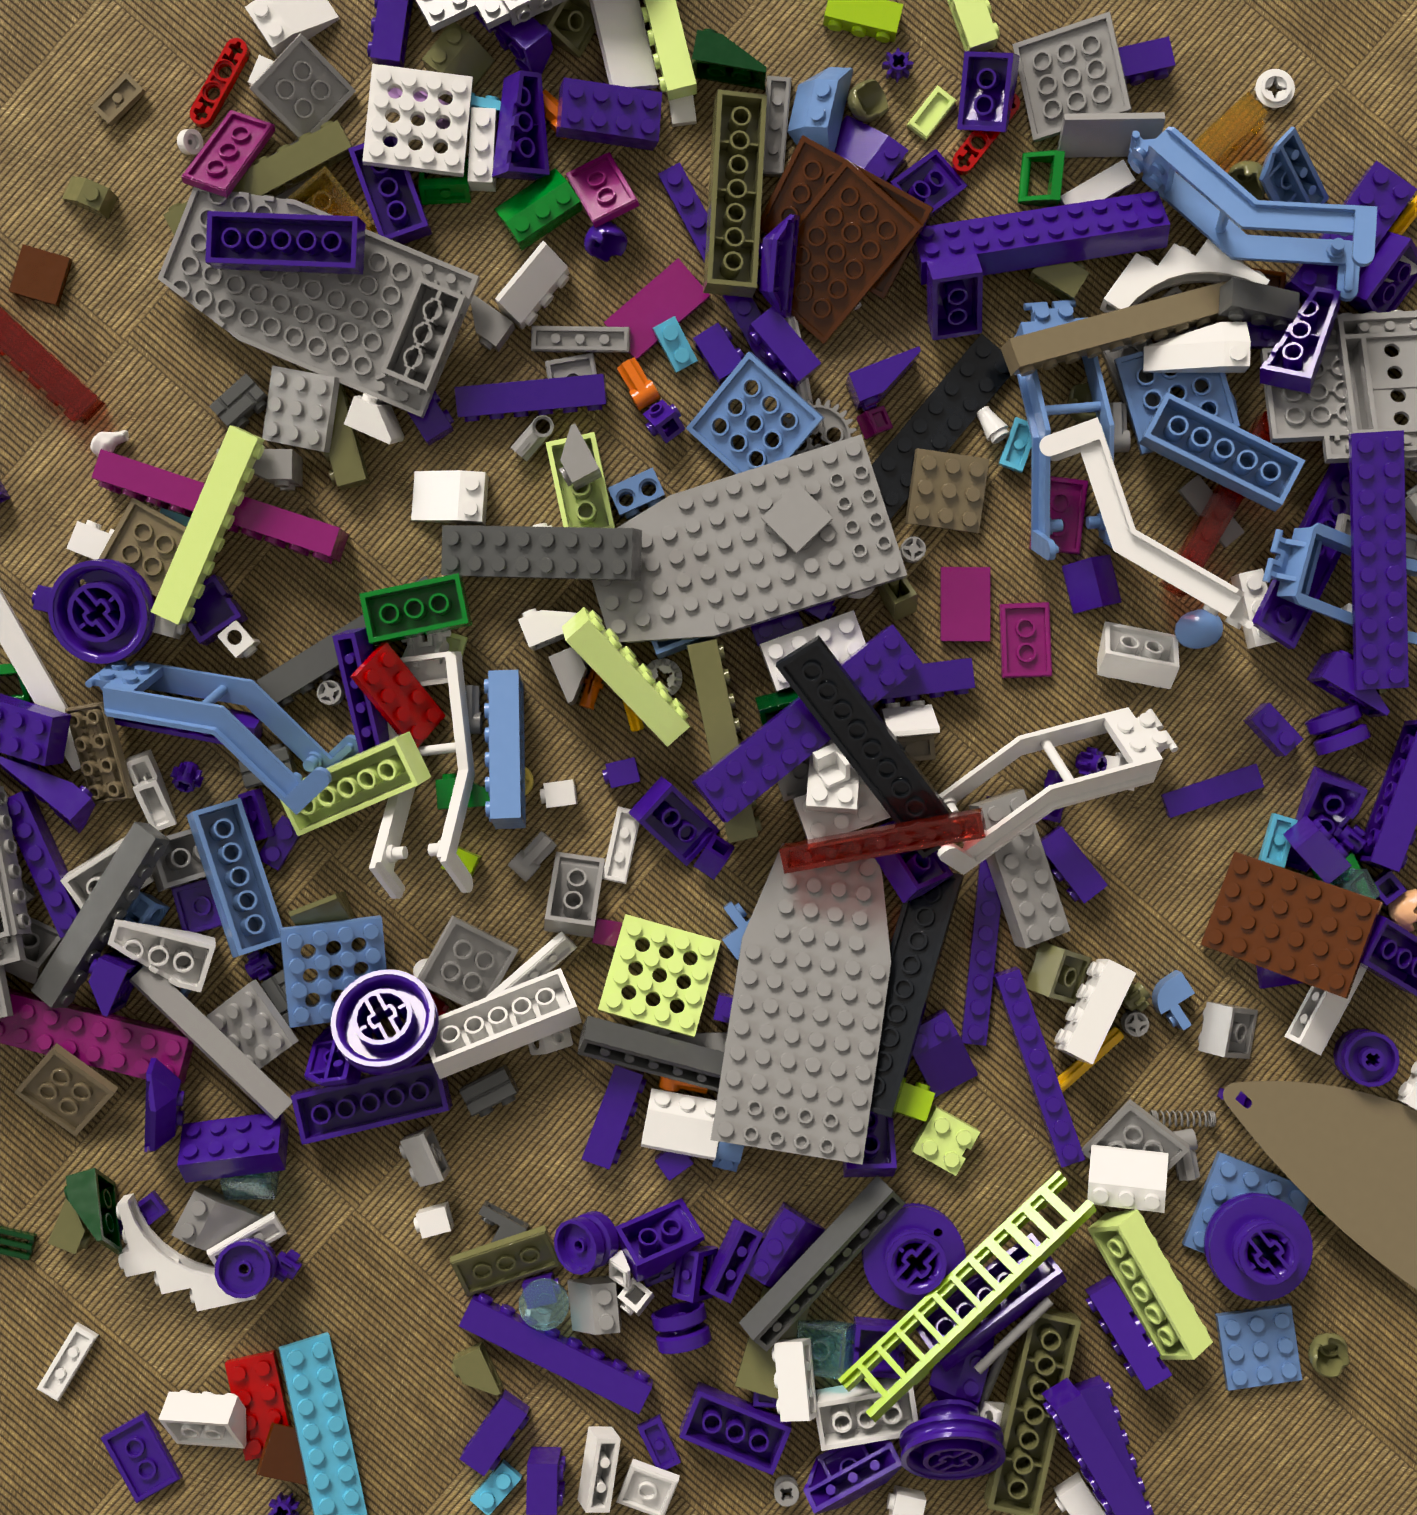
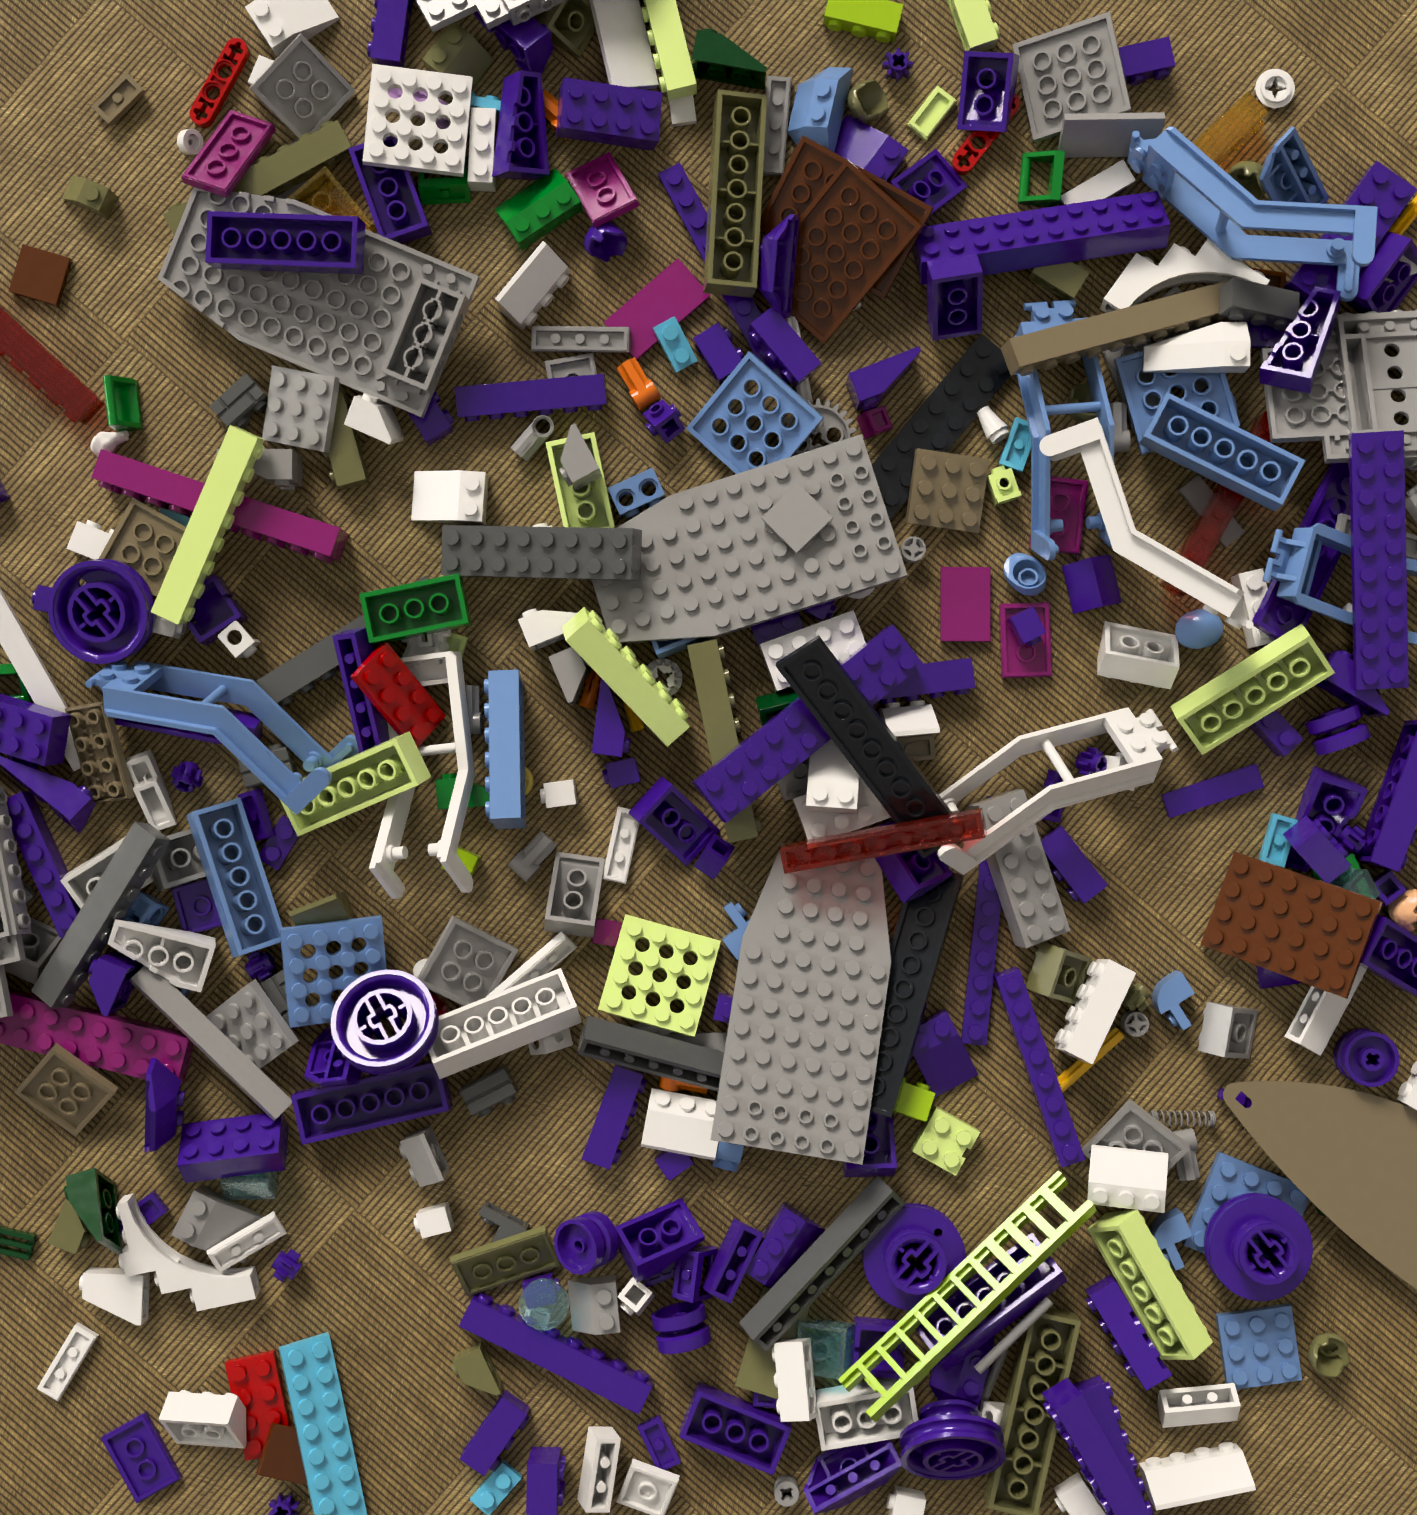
(117, 1293): none -> white slope
(122, 403): none -> green tile
(233, 1276): dark purple wheel -> none
(326, 694): light grey wheel -> none
(490, 325): light grey slope -> none
(609, 732): none -> dark purple slope
(619, 1269): white slope -> none
(831, 765): white panel -> none
(898, 598): olive slope -> none
(1000, 494): none -> yellowish green brick
(1025, 574): none -> medium blue hat
(1027, 627): none -> dark purple brick
(1168, 1230): none -> medium blue brick
(1196, 1476): none -> white slope
(1198, 1405): none -> white brick
(1252, 689): none -> yellowish green brick

